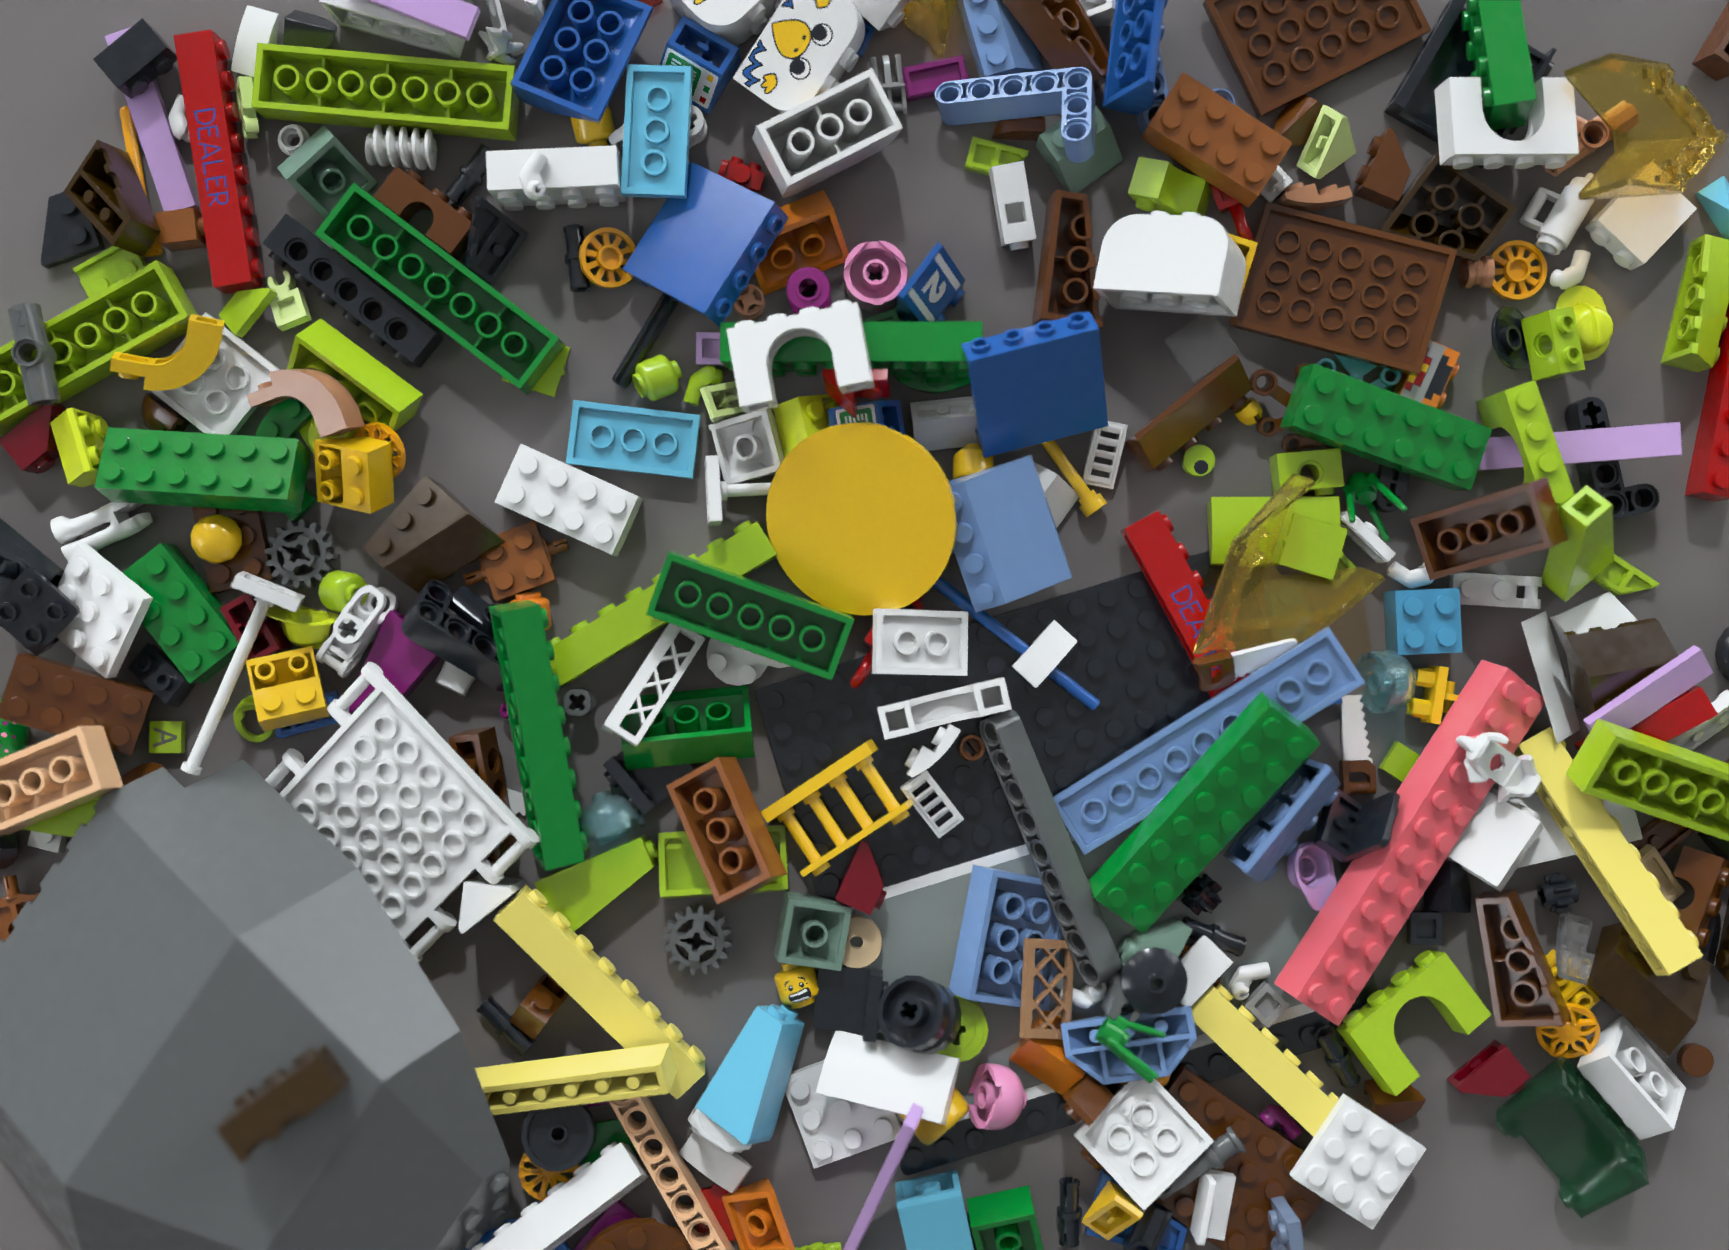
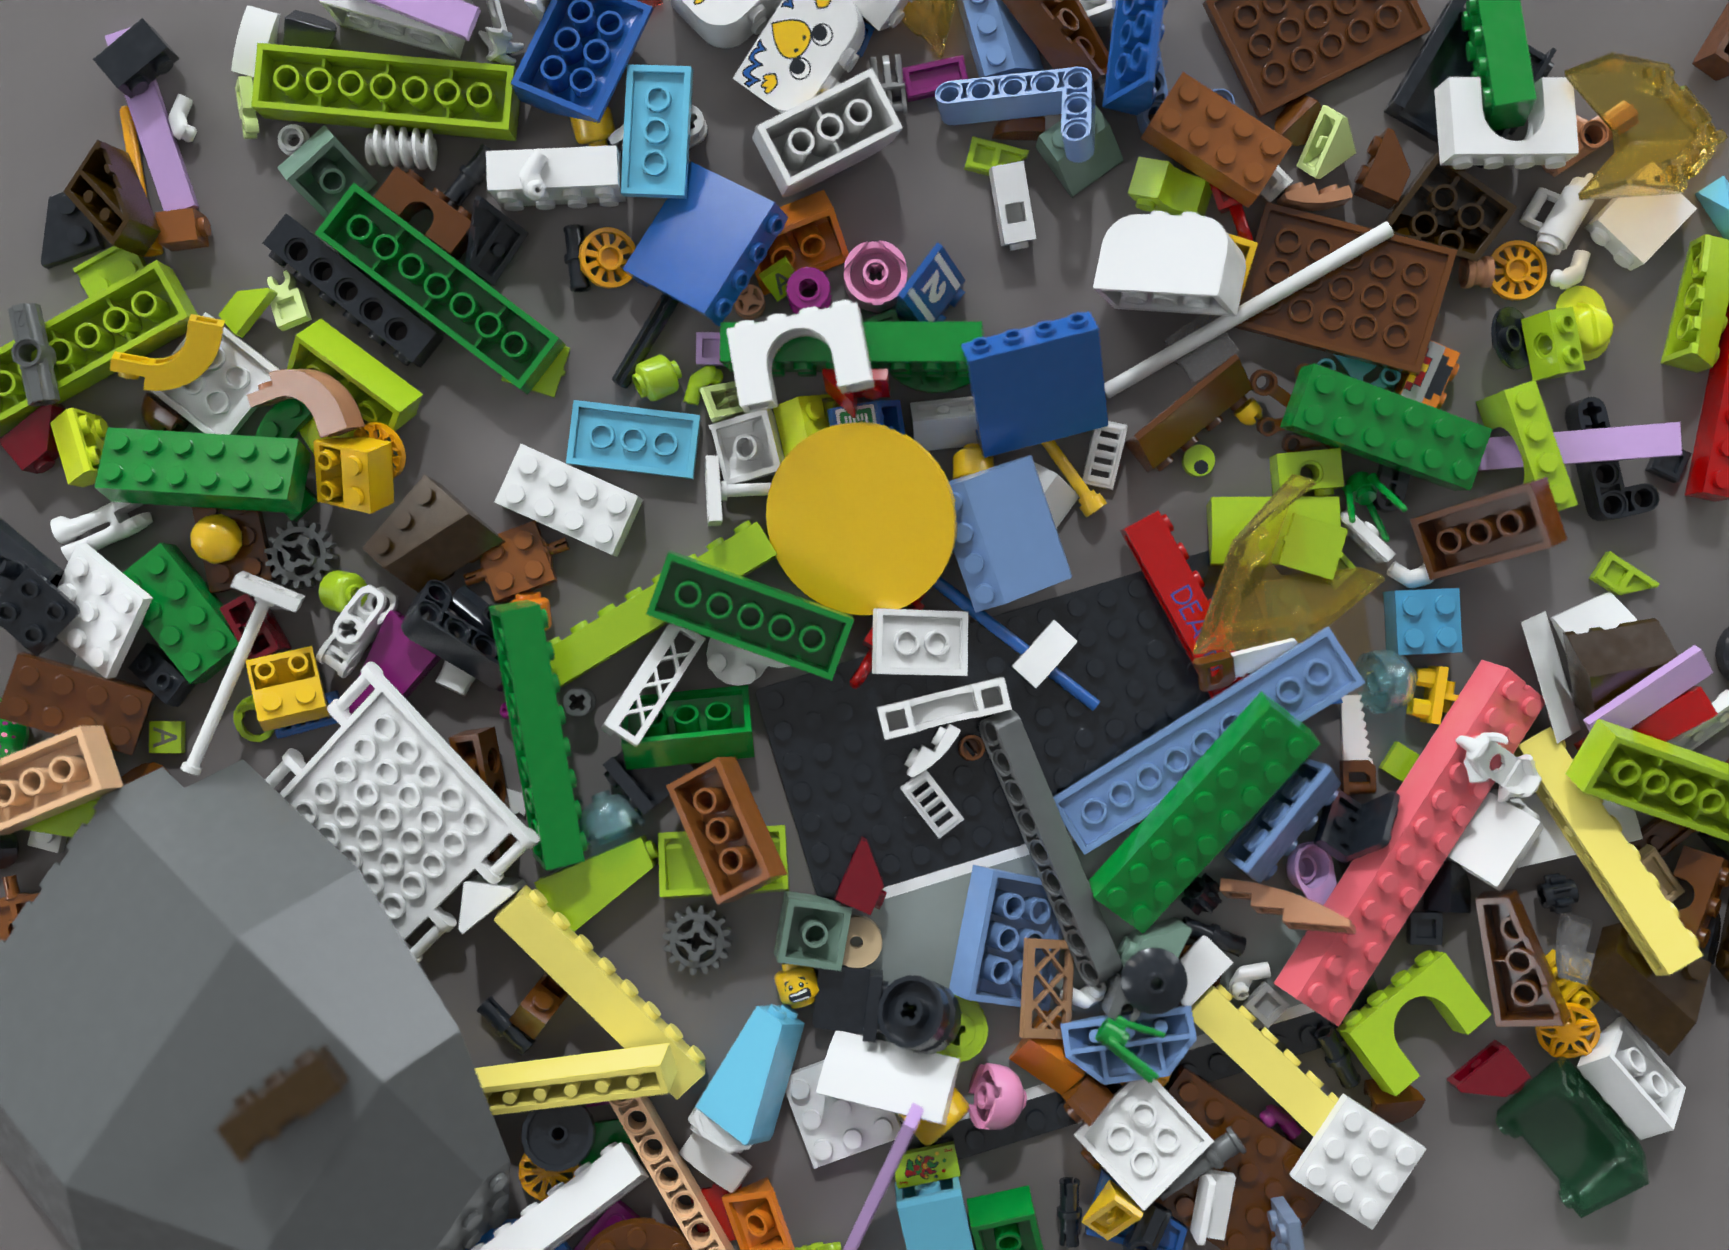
(218, 161): red brick -> none
(305, 626): neon yellow piece -> none
(709, 56): blue slope -> none
(741, 174): red piece -> none
(777, 277): none -> lime tile
(835, 777): yellow fence -> none
(927, 1165): none -> lime tile
(1066, 261): reddish brown wedge -> none
(1249, 309): none -> white piece
(1296, 910): none -> nougat slope
(1496, 590): white plate -> none
(1589, 545): lime slope -> none
(1669, 467): none -> black tile
(1695, 1059): reddish brown tile -> none

